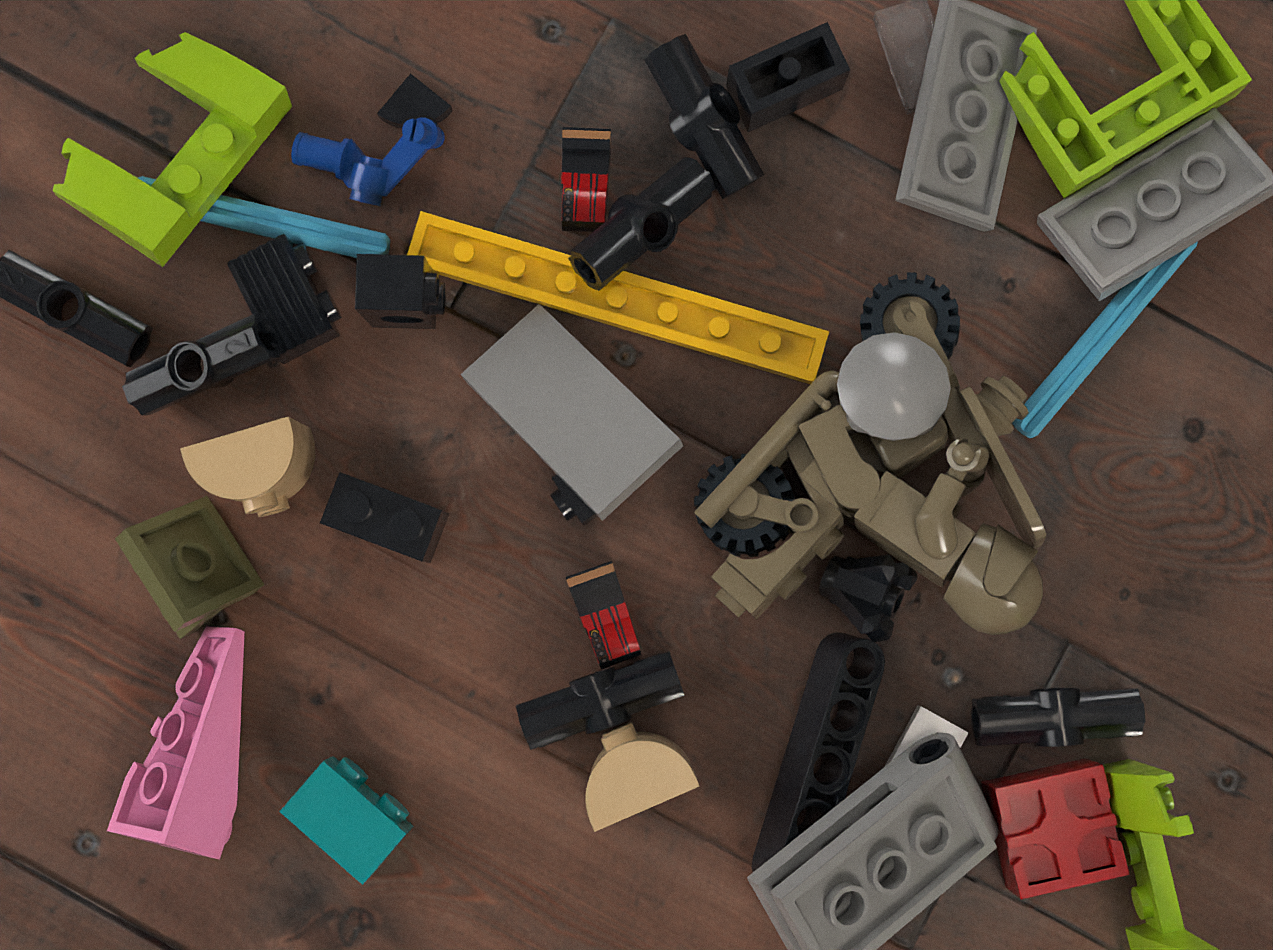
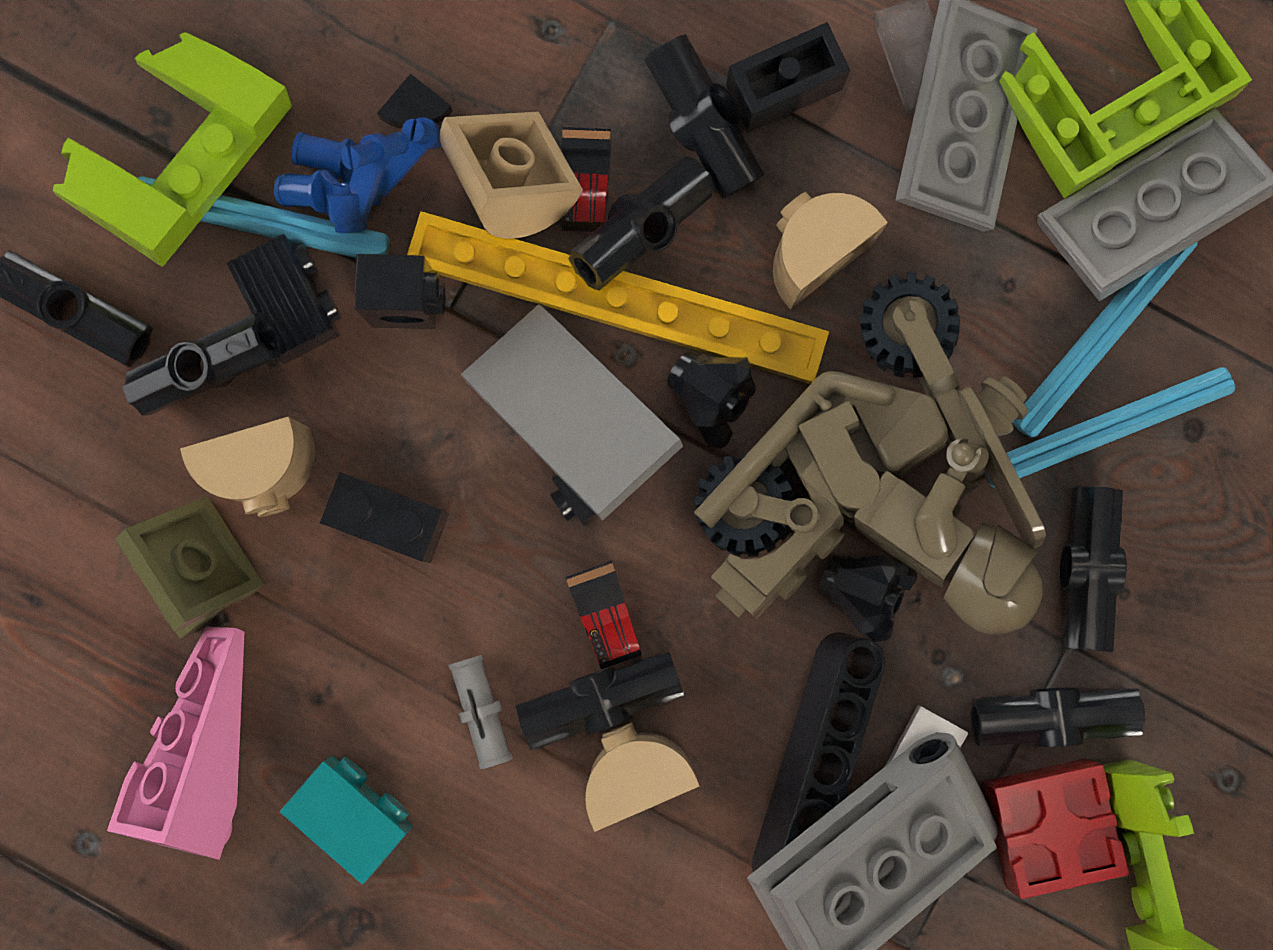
(346, 202): none -> blue pin
(480, 712): none -> light grey pin
(510, 171): none -> tan brick
(712, 392): none -> black rock
(821, 240): none -> tan brick
(893, 387): light grey dish -> none
(1093, 568): none -> black piece
(1120, 422): none -> medium azure axle

